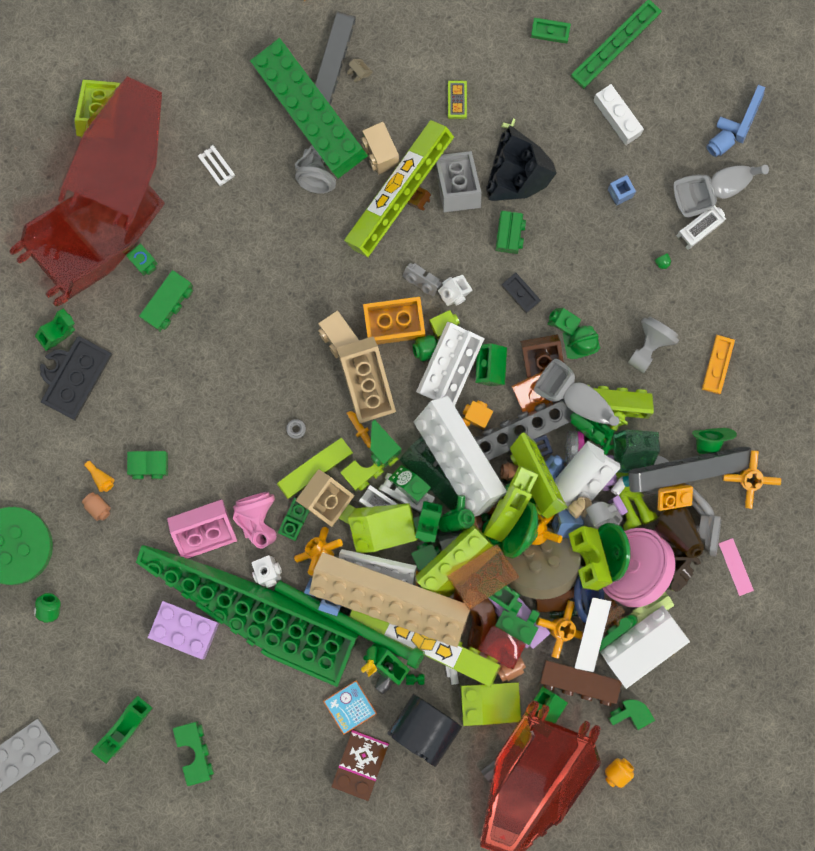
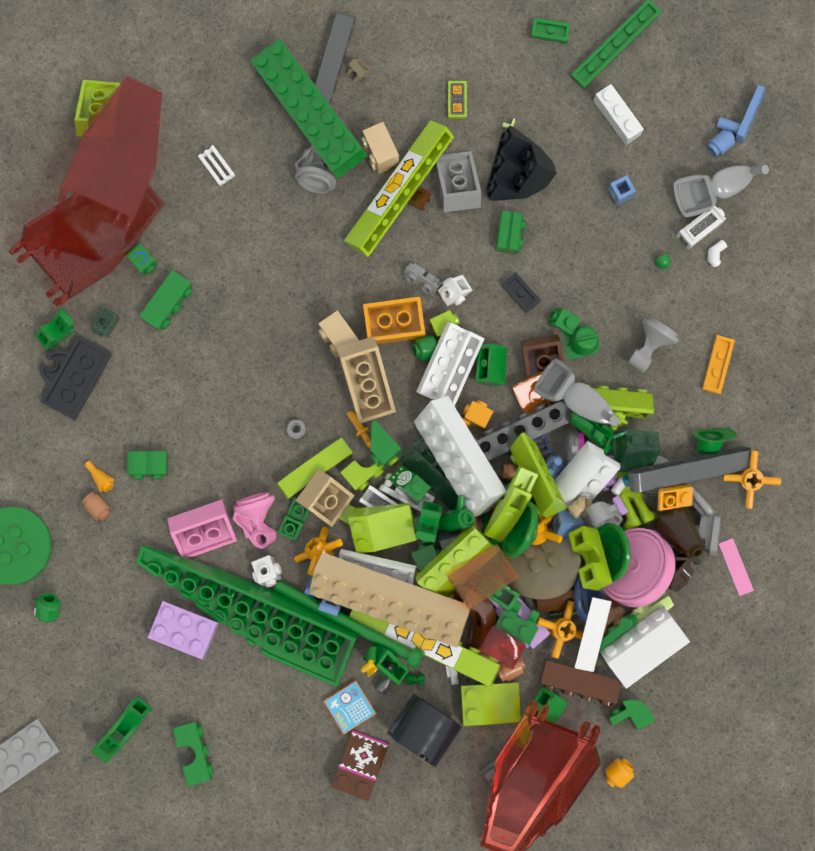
(111, 321): none -> clear green brick
(714, 253): none -> white arm

